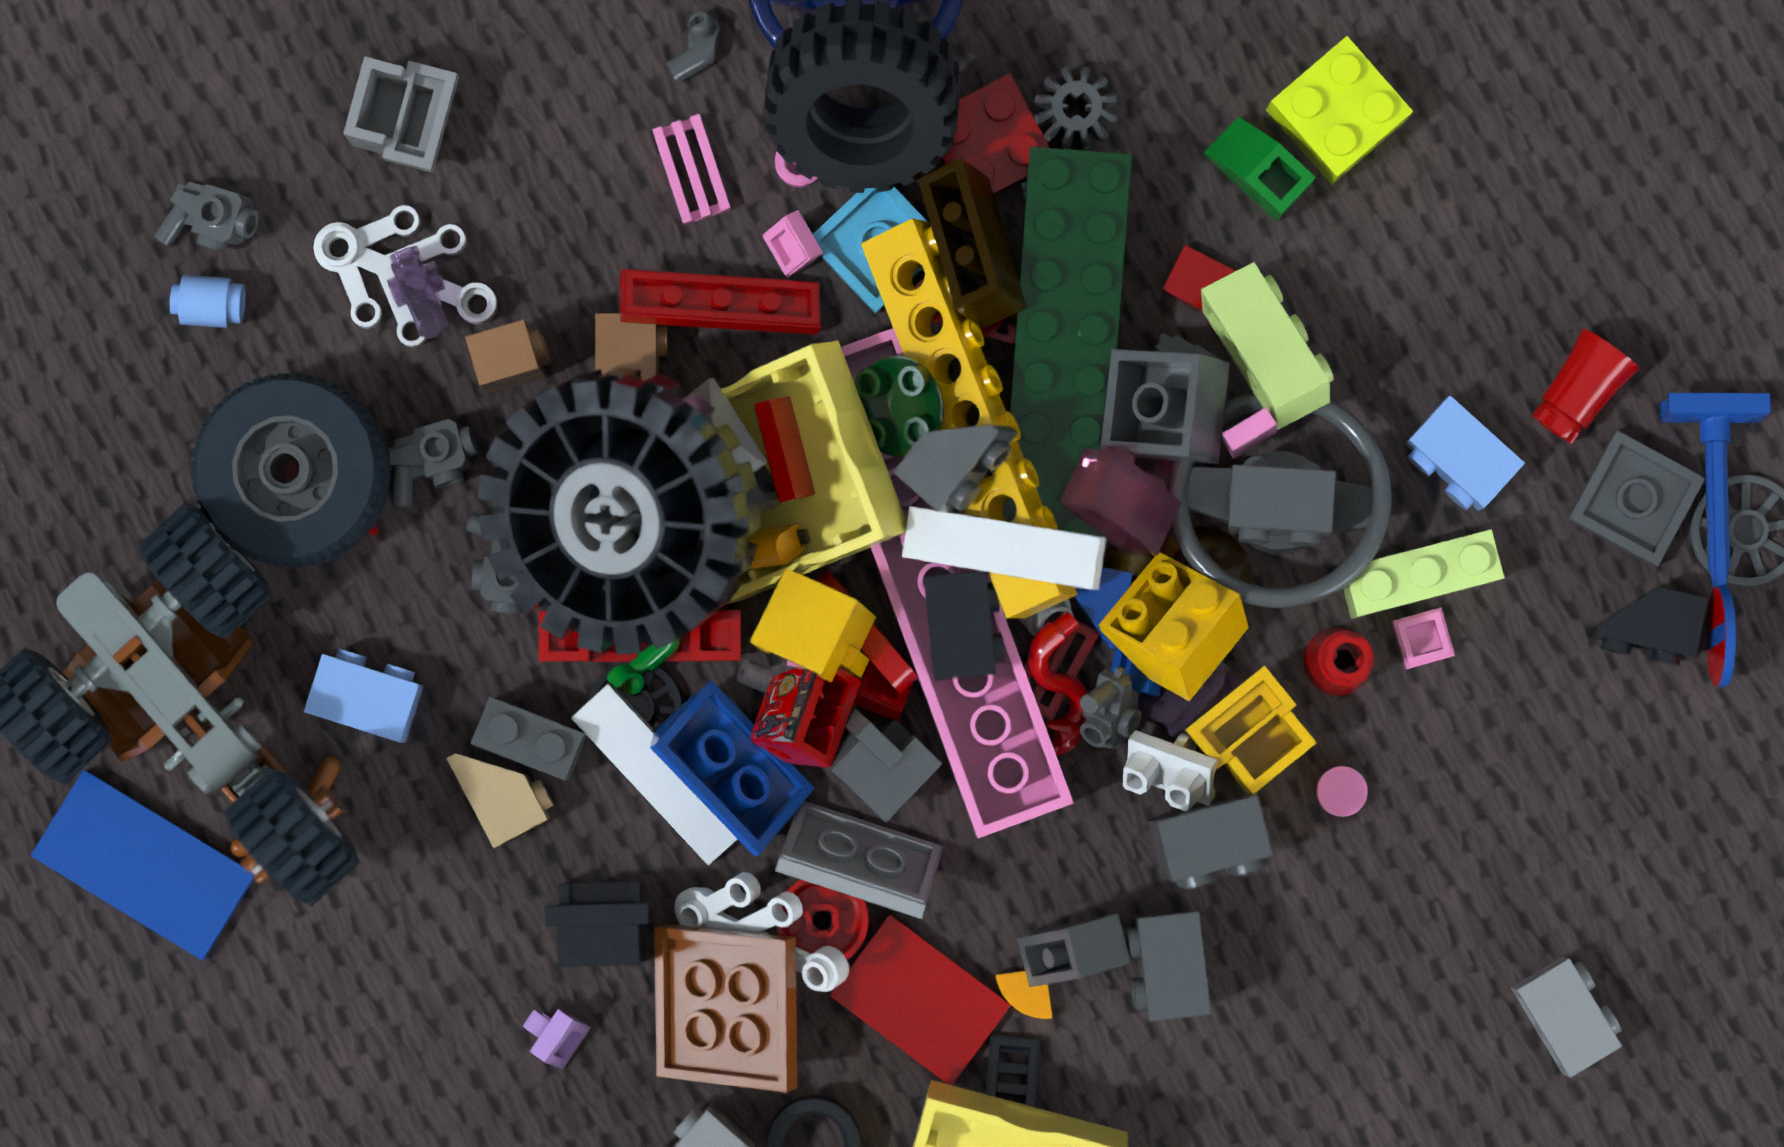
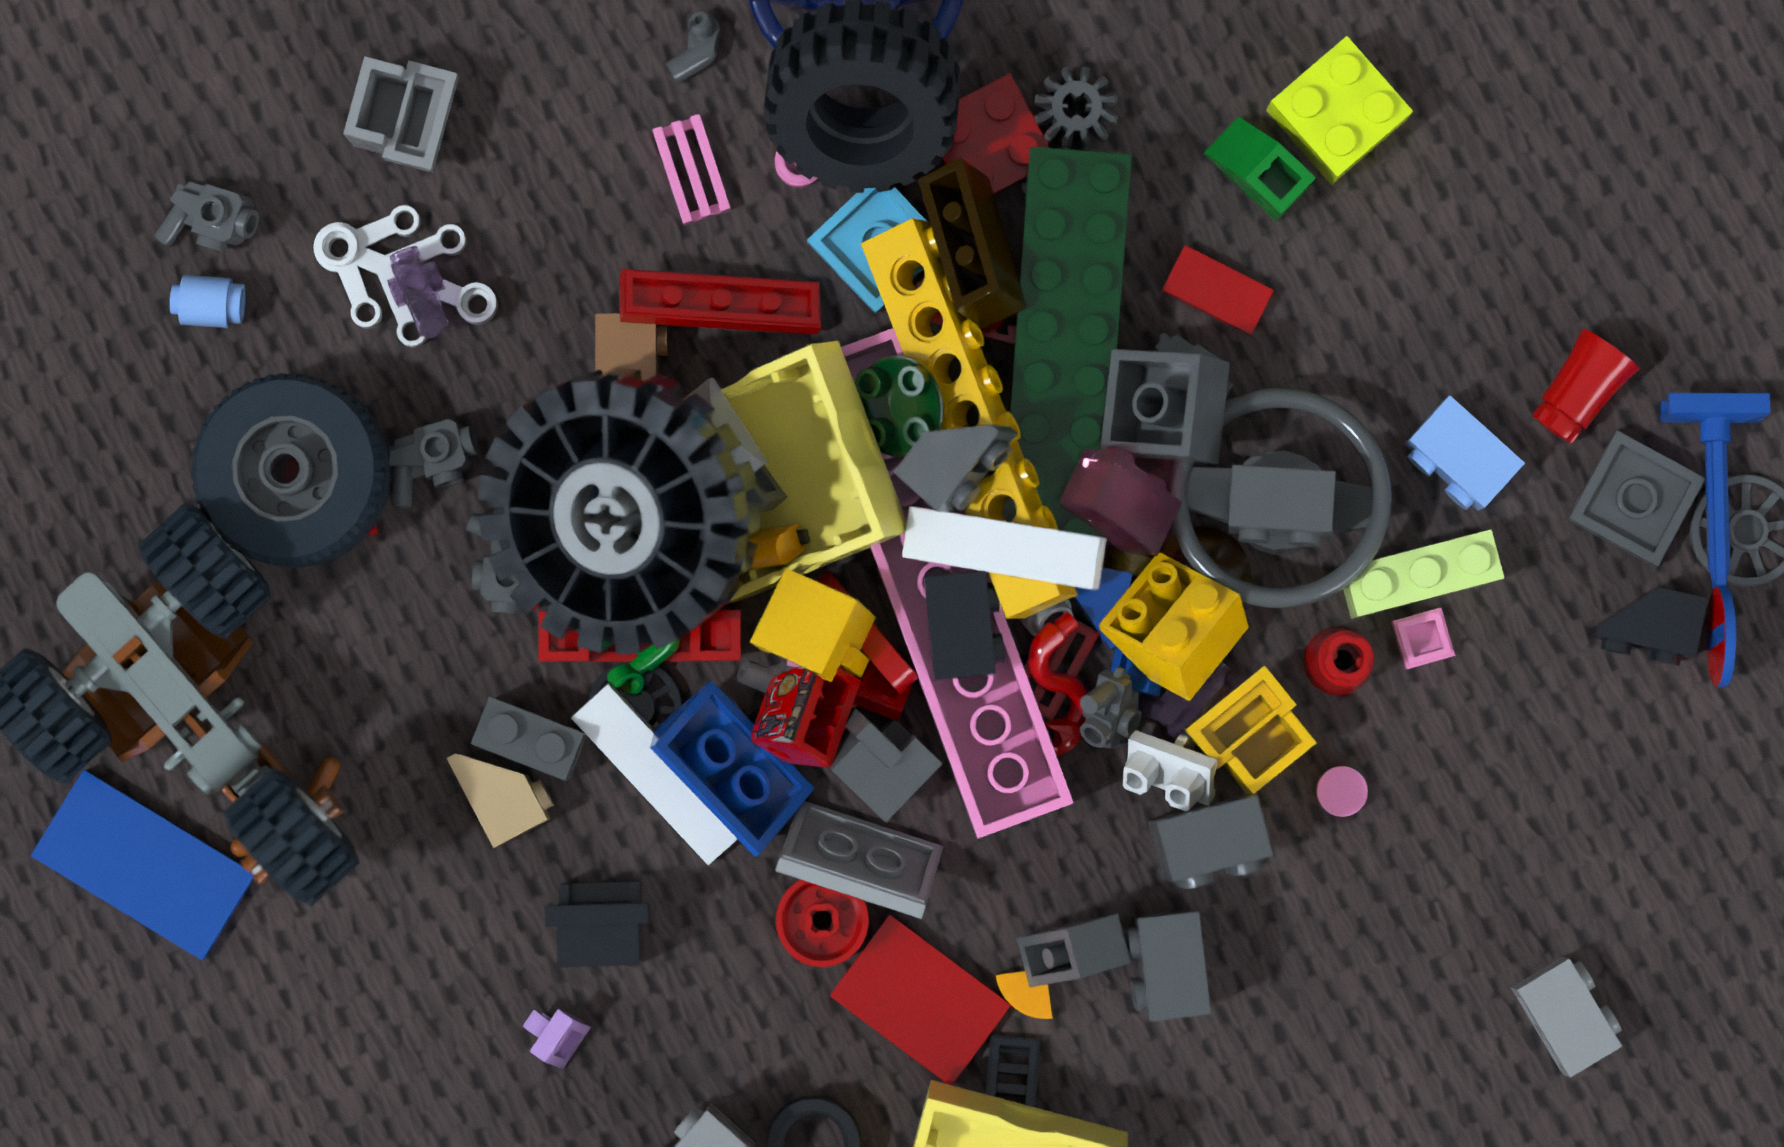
(364, 697): light blue brick -> none
(508, 356): medium nougat brick -> none
(705, 909): white plant -> none
(726, 1007): plate -> none
(784, 449): red tile -> none
(792, 244): bright pink tile -> none
(1249, 433): bright pink tile -> none
(1267, 344): yellowish green brick -> none

